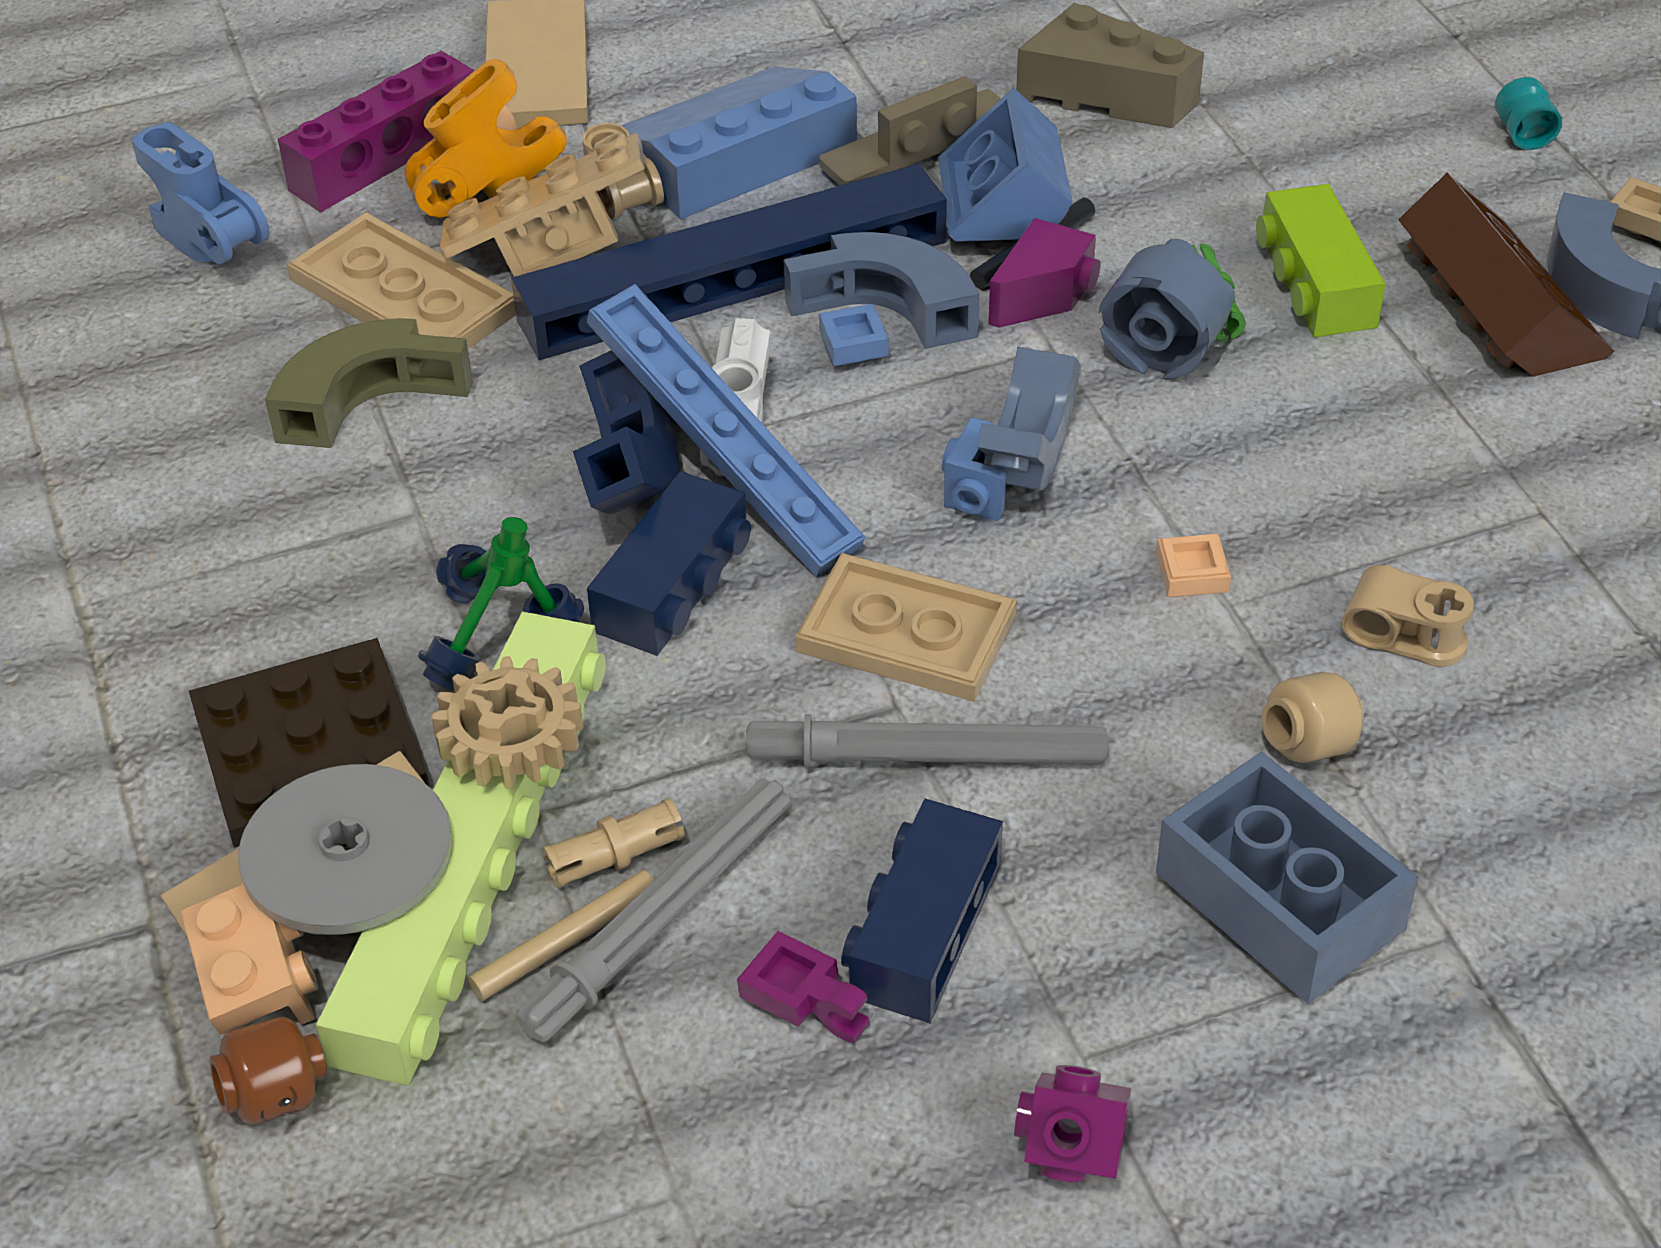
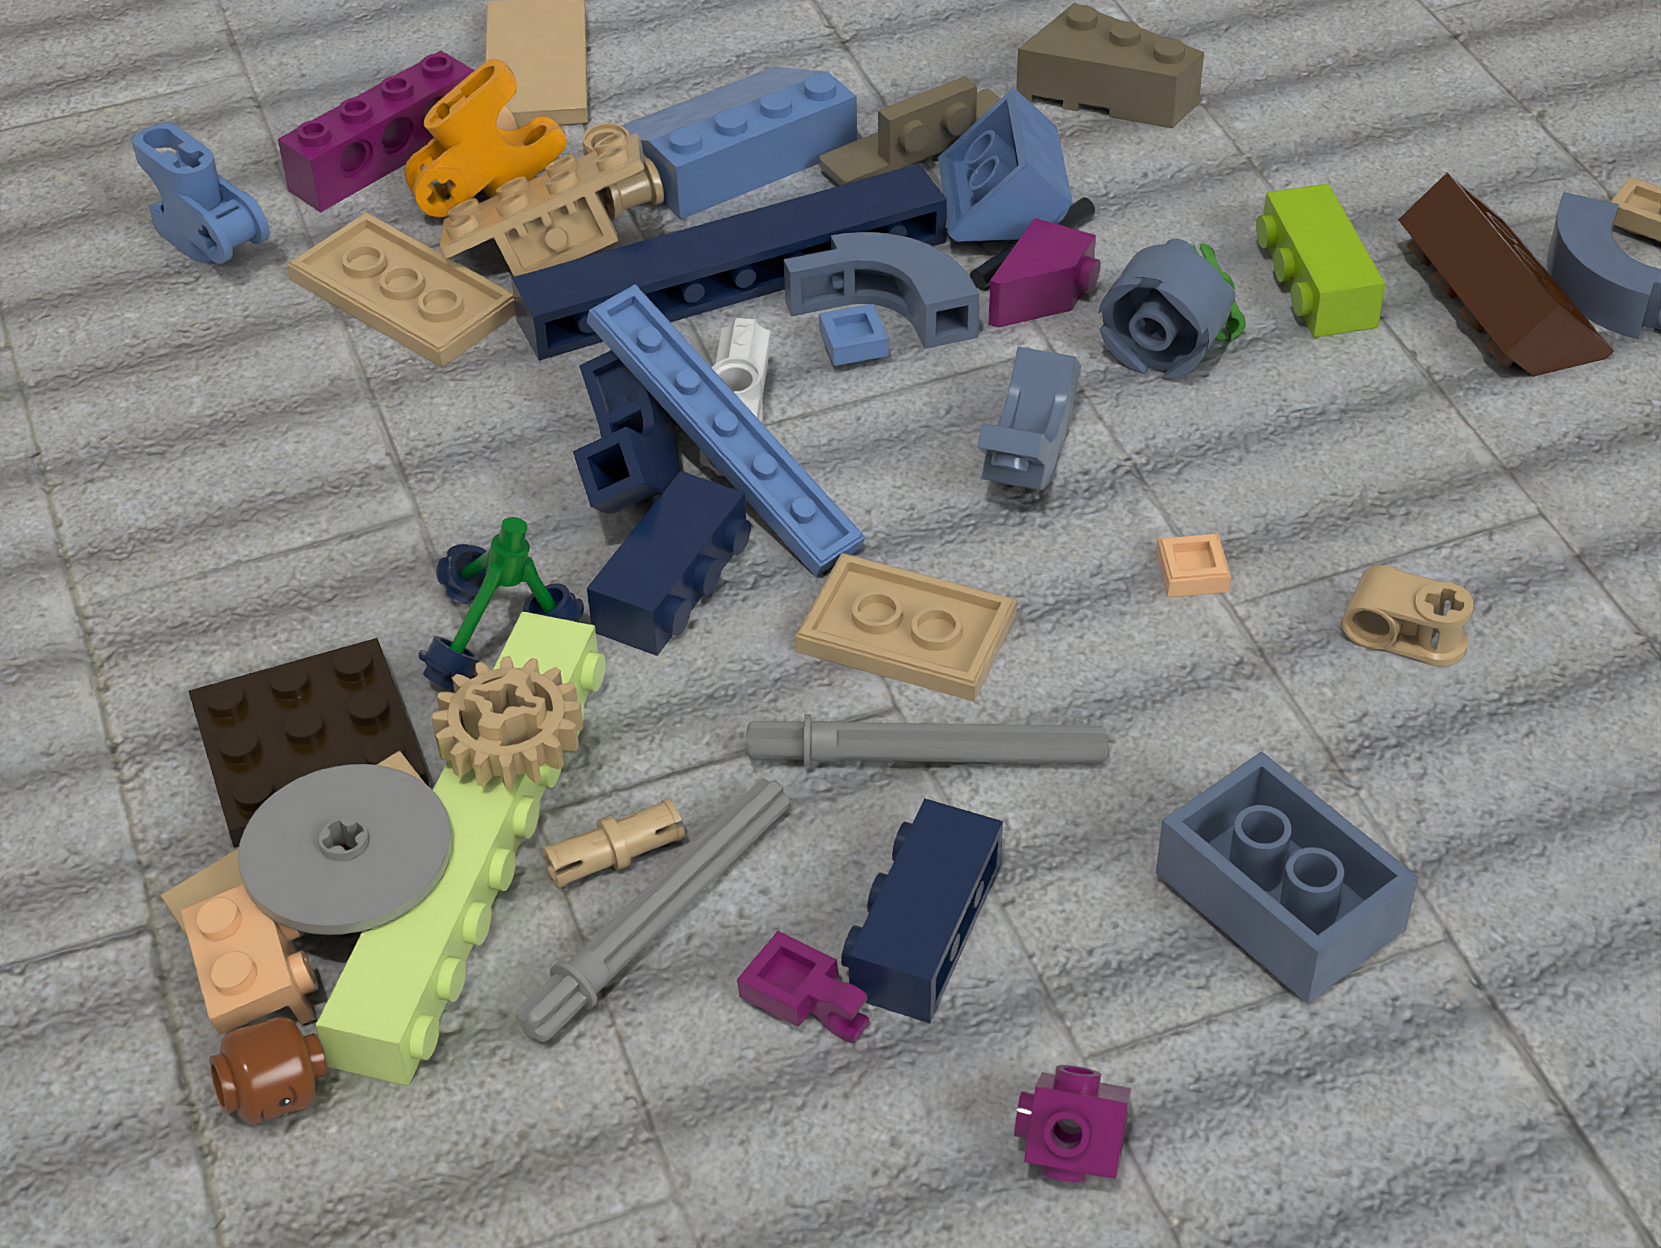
(357, 364): olive arch -> none
(557, 938): tan bar -> none
(968, 481): medium blue bracket -> none
(1313, 717): tan head -> none
(1528, 113): teal wheel -> none

